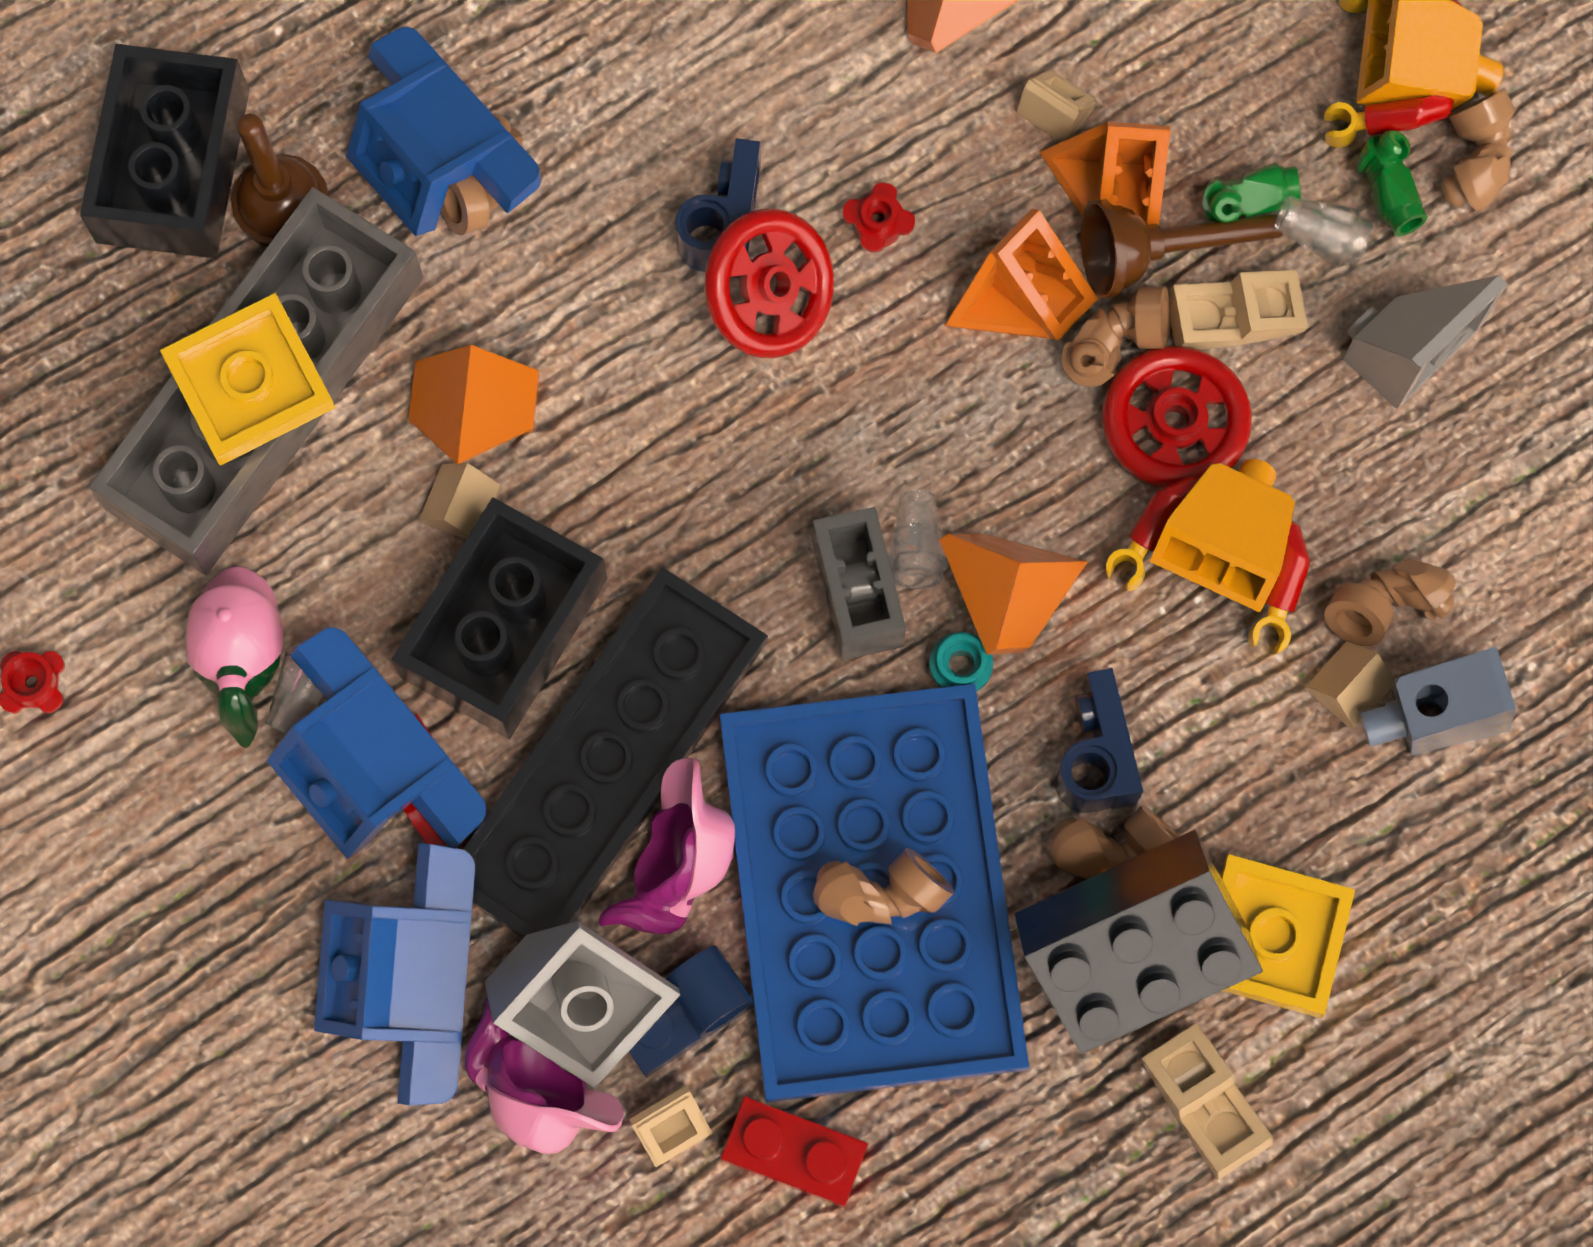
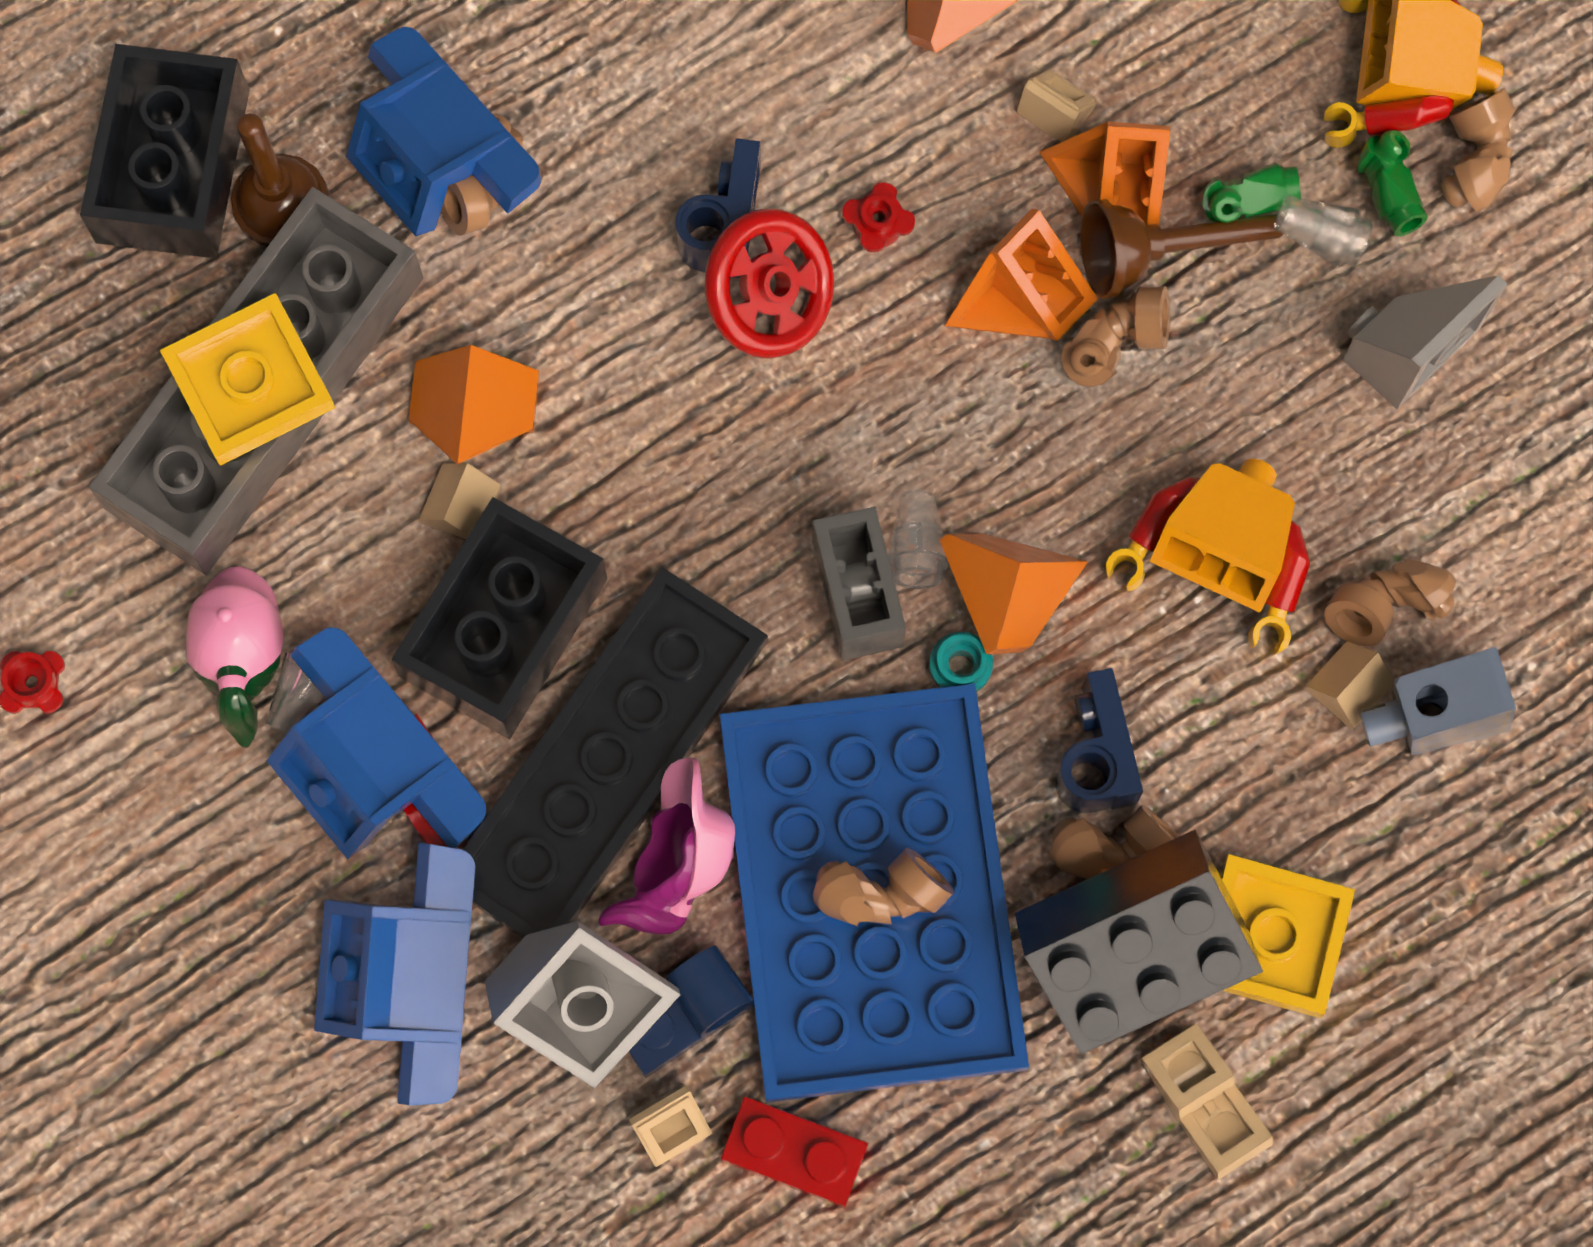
(531, 1094): hair -> none
(1156, 371): red plate -> none
(1237, 312): tan slope -> none

